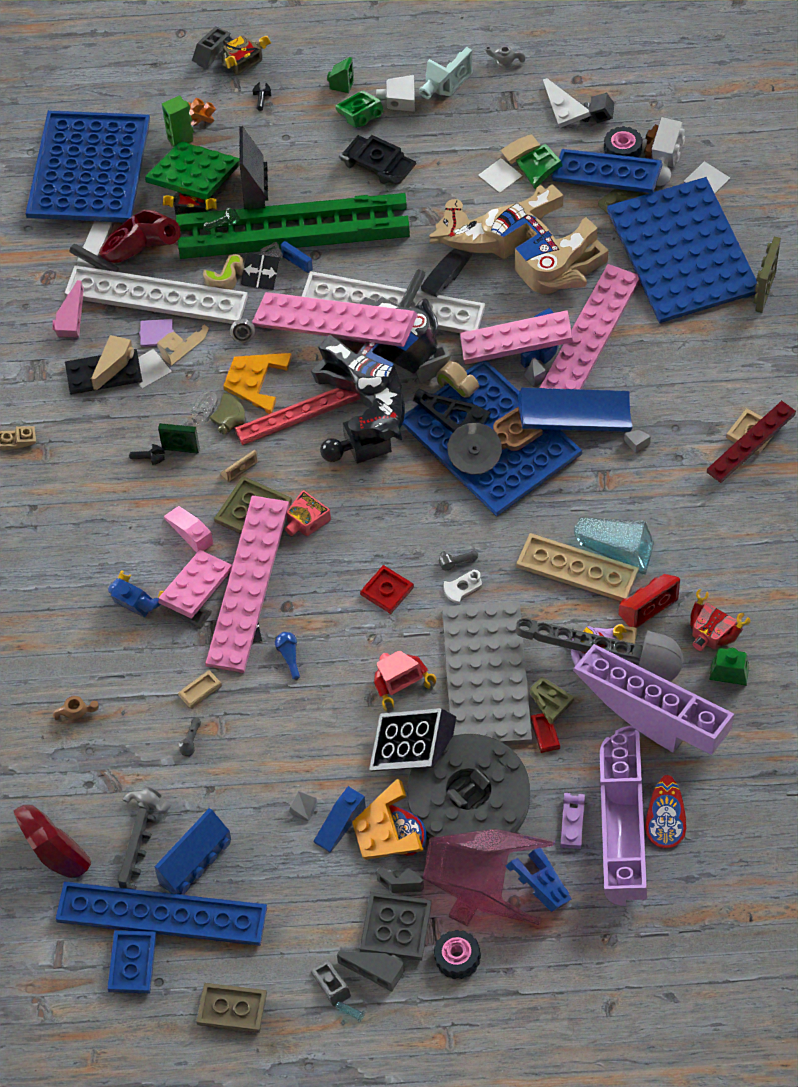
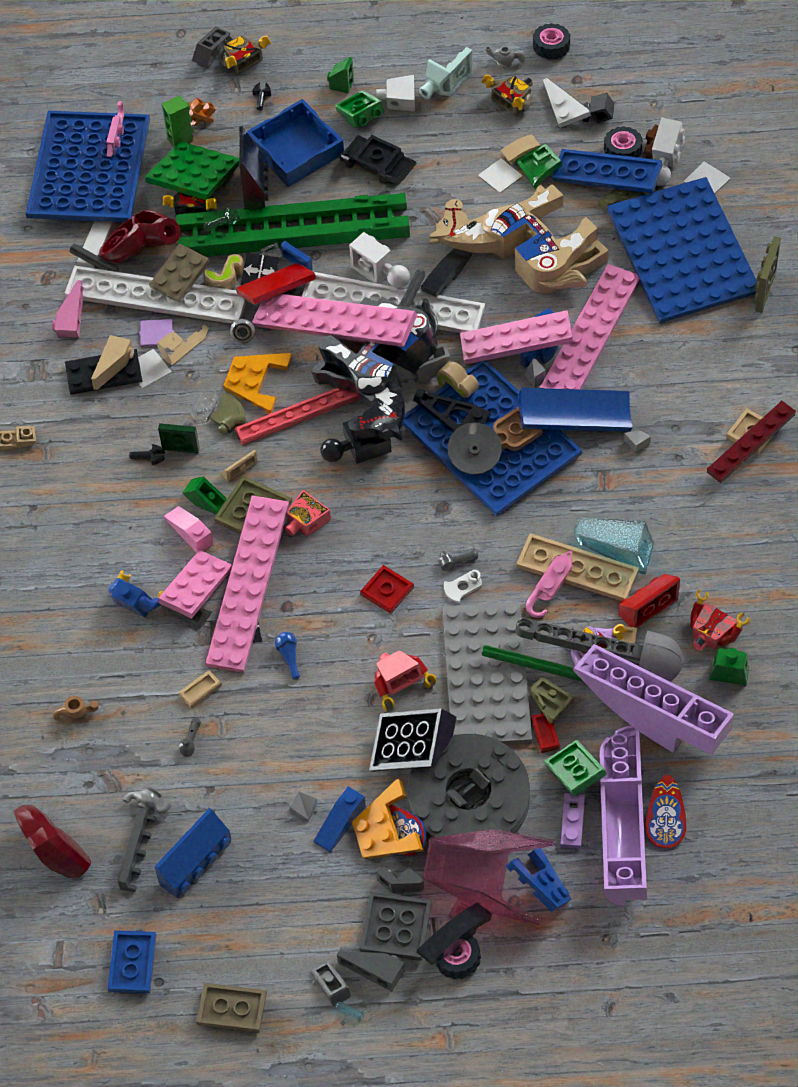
(115, 131): none -> bright pink plate
(162, 913): blue plate -> none
(179, 273): none -> dark tan plate
(204, 495): none -> green slope
(275, 283): none -> red tile
(296, 142): none -> blue tile
(374, 262): none -> white brick
(454, 932): none -> black slope
(510, 93): none -> torso
(530, 662): none -> green axle
(550, 582): none -> bright pink plate
(551, 41): none -> black wheel
(575, 768): none -> green tile

